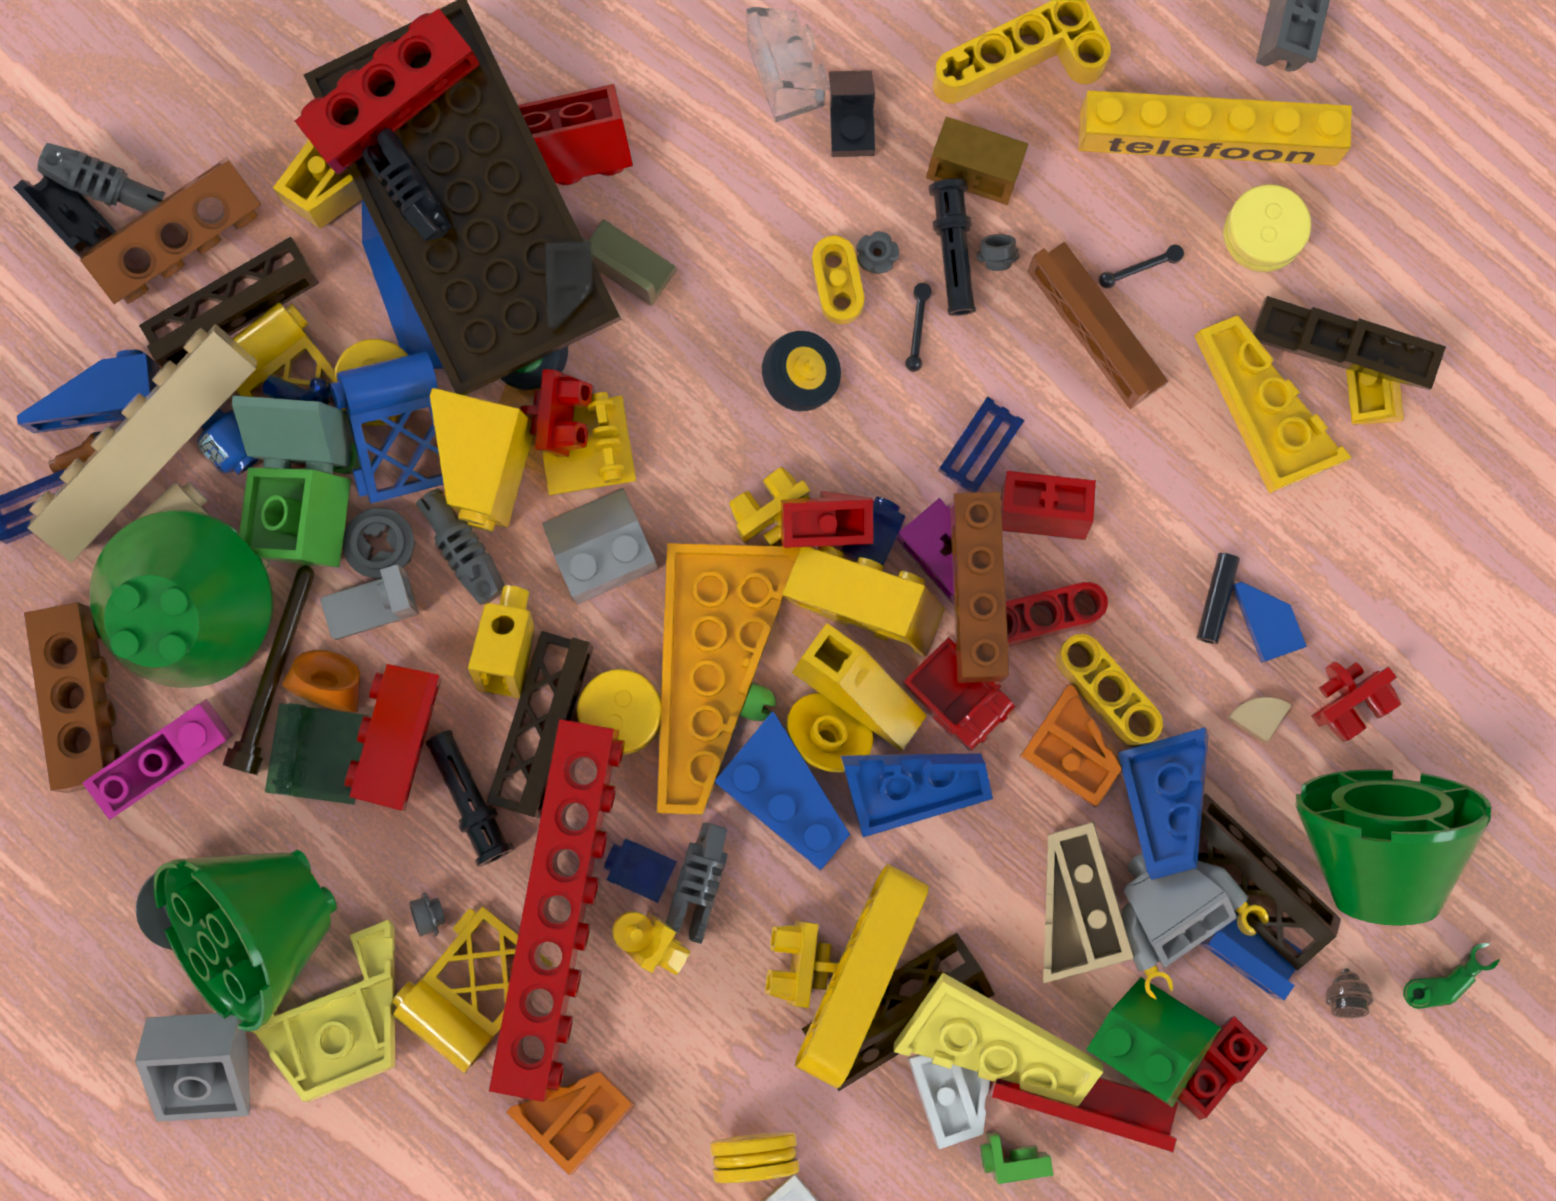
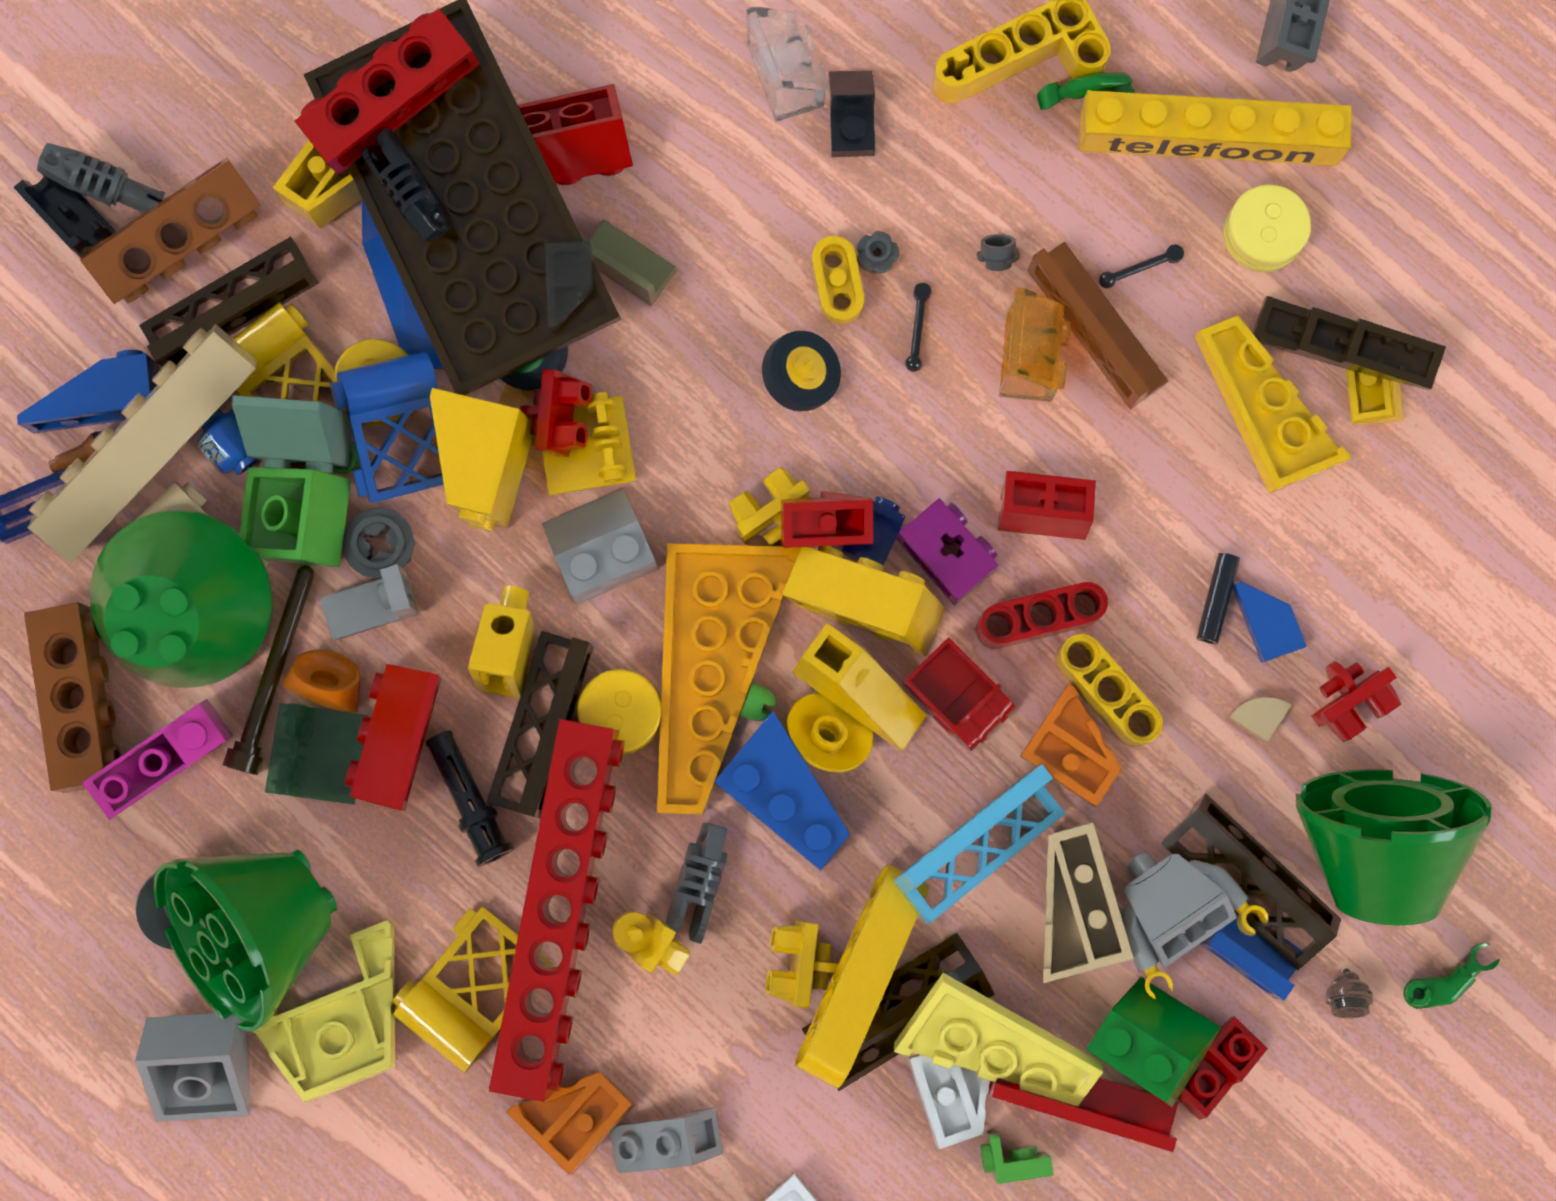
(282, 389): clear blue arm -> none
(427, 915): dark grey plate -> none
(462, 549): dark grey hinge -> none
(639, 869): clear blue bracket -> none
(667, 1142): none -> light grey bracket
(754, 1157): yellow head -> none
(913, 787): blue wing -> none
(952, 227): black pin -> none
(969, 832): none -> medium azure fence
(979, 587): dark orange brick -> none
(980, 157): pearl gold hinge -> none
(1001, 415): clear blue tile -> none
(1033, 347): none -> clear yellow slope
(1077, 87): none -> green arm
(1167, 799): blue wing -> none

